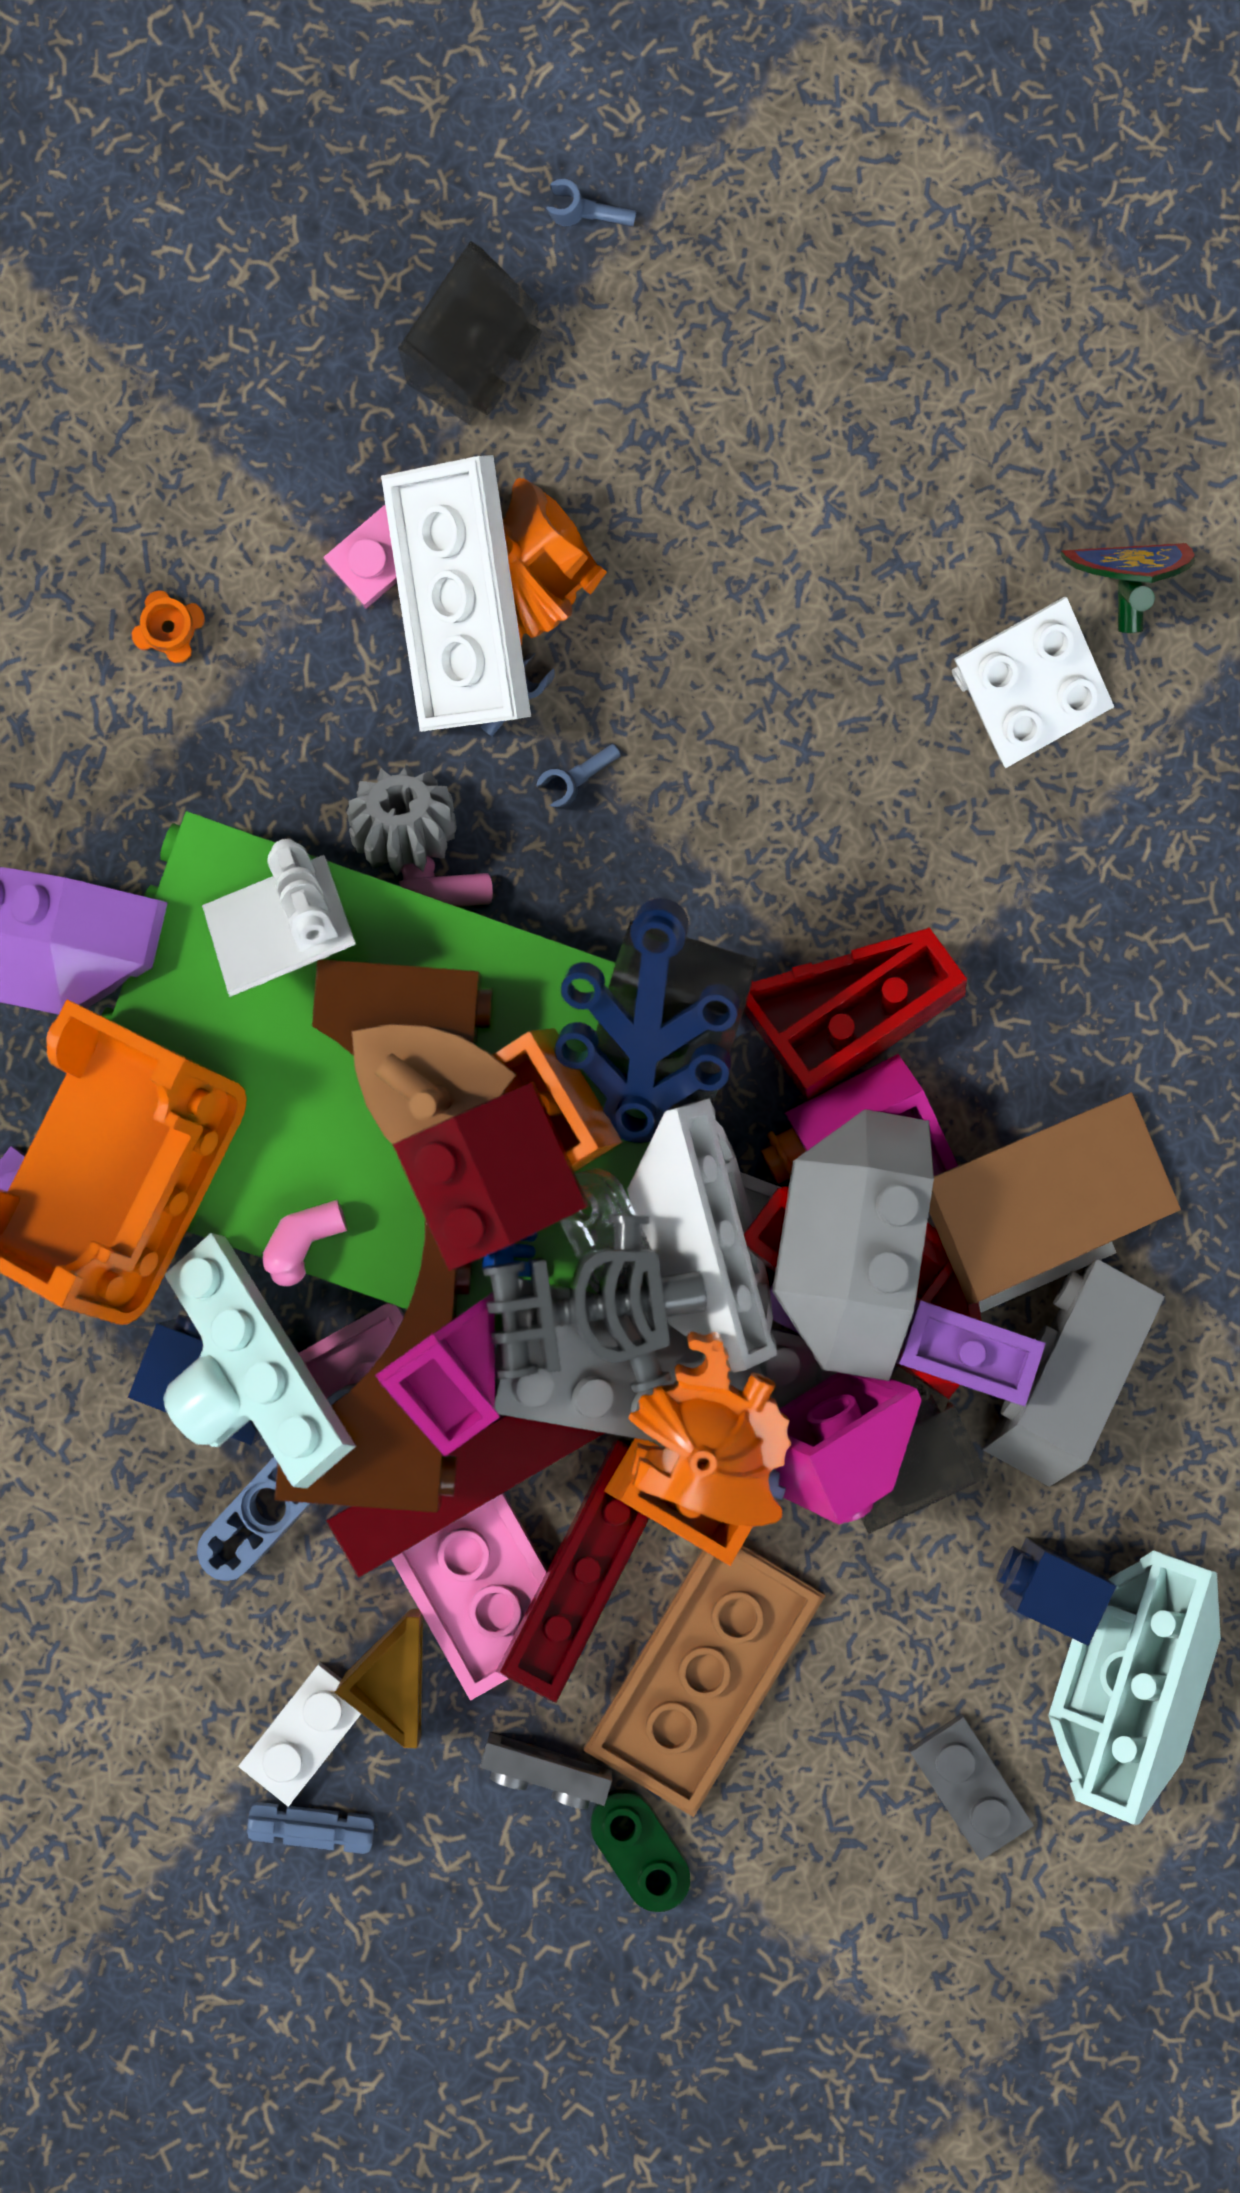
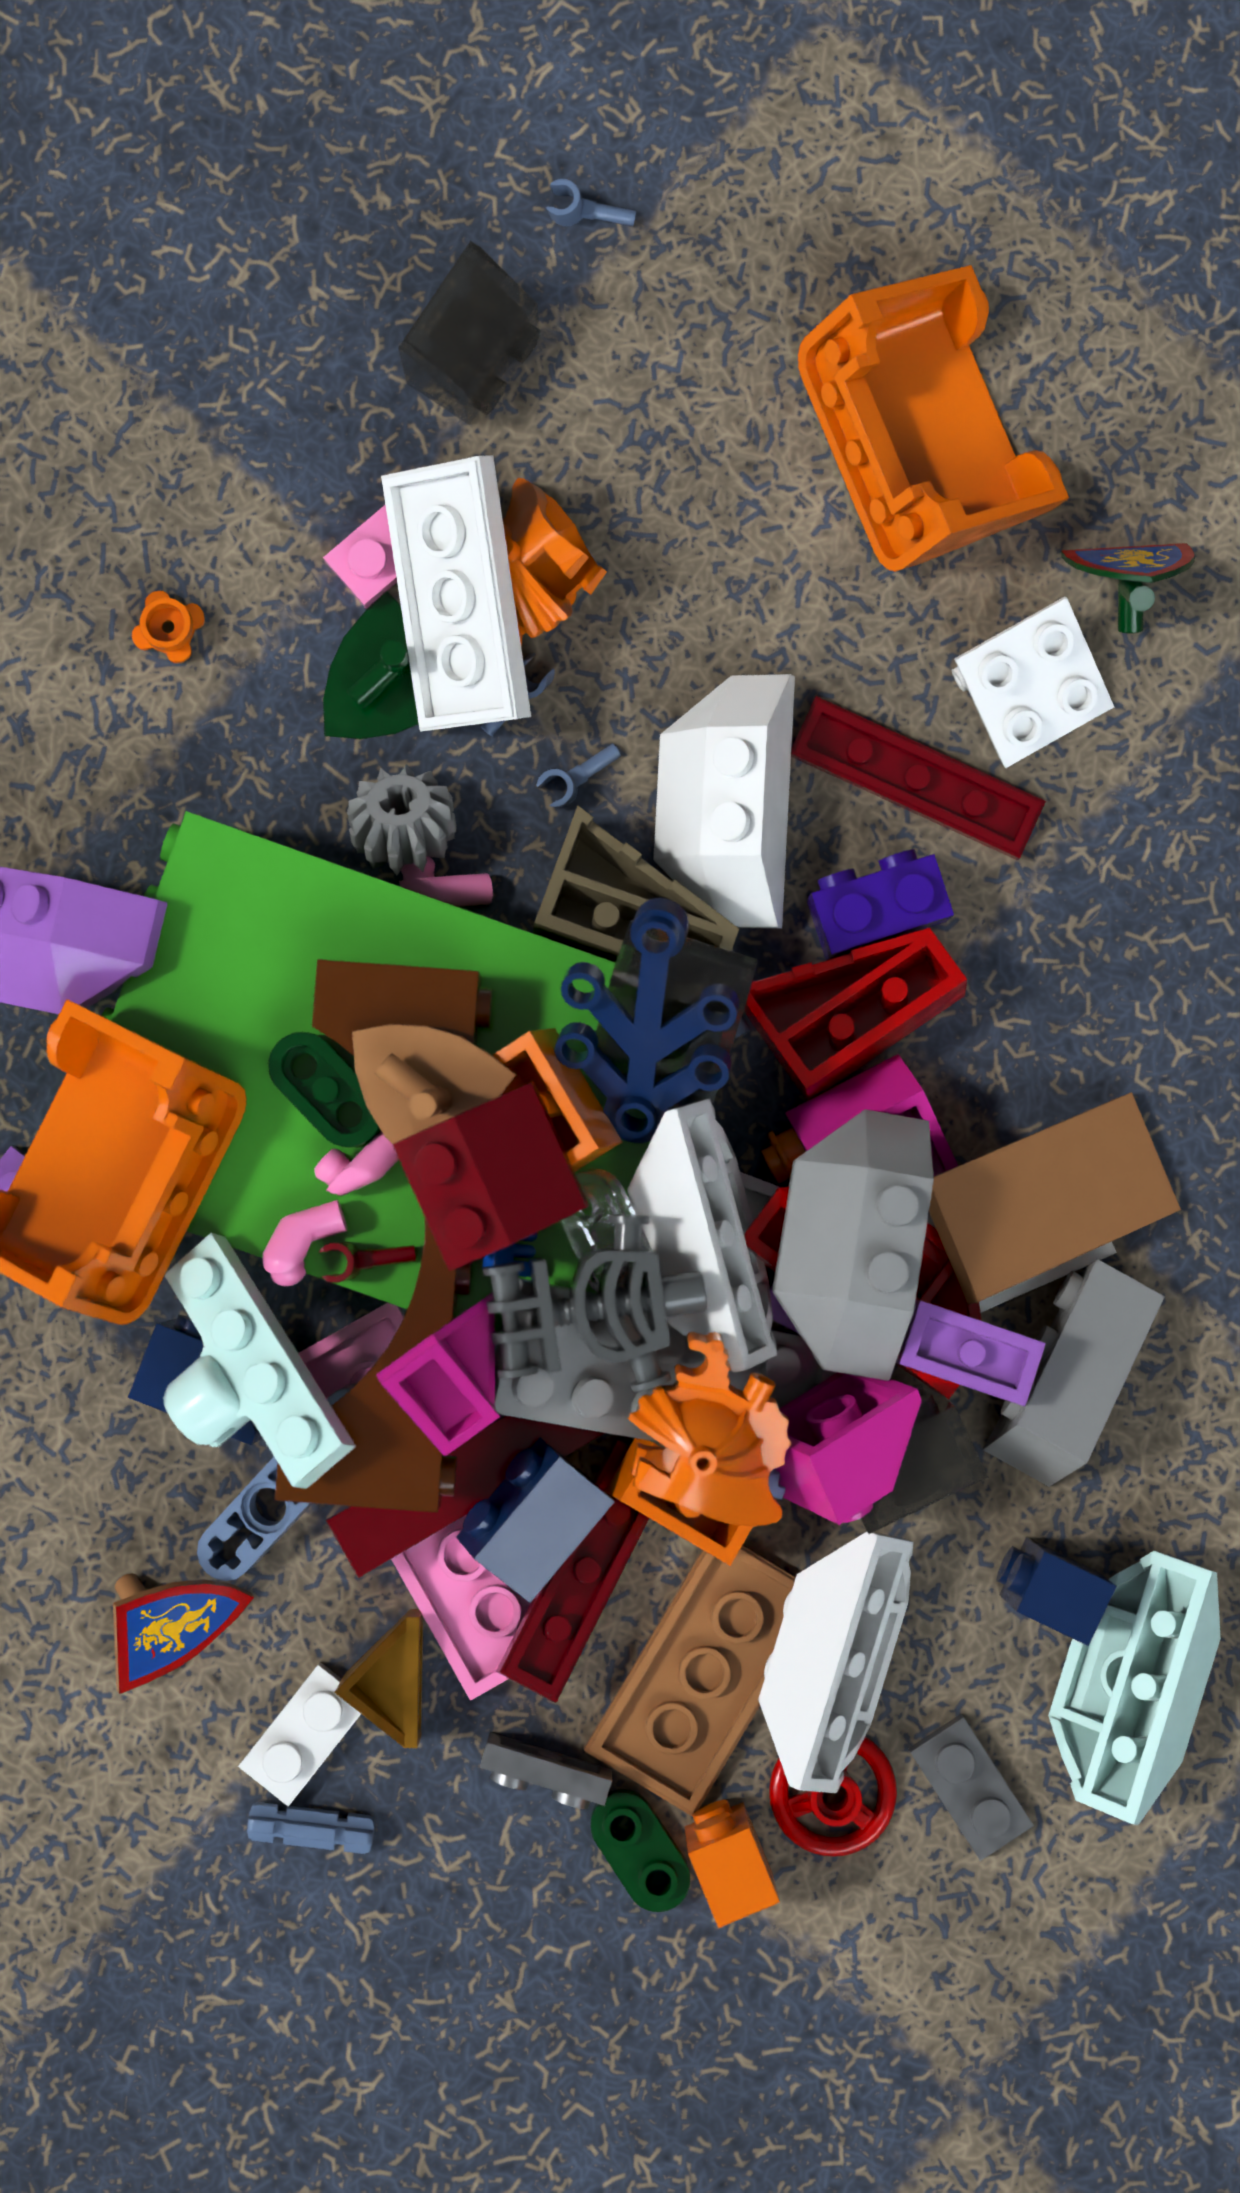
(168, 1625): none -> shield
(278, 920): white hinge -> none
(324, 1092): none -> dark green plate
(366, 1258): none -> dark red hand
(367, 1167): none -> bright pink arm
(371, 677): none -> dark green shield
(533, 1519): none -> brick
(601, 888): none -> dark tan wedge
(729, 798): none -> white wedge
(730, 1862): none -> orange brick
(834, 1657): none -> white wedge
(849, 1809): none -> red piece
(879, 906): none -> dark purple brick
(917, 778): none -> dark red tile
(918, 420): none -> orange windscreen

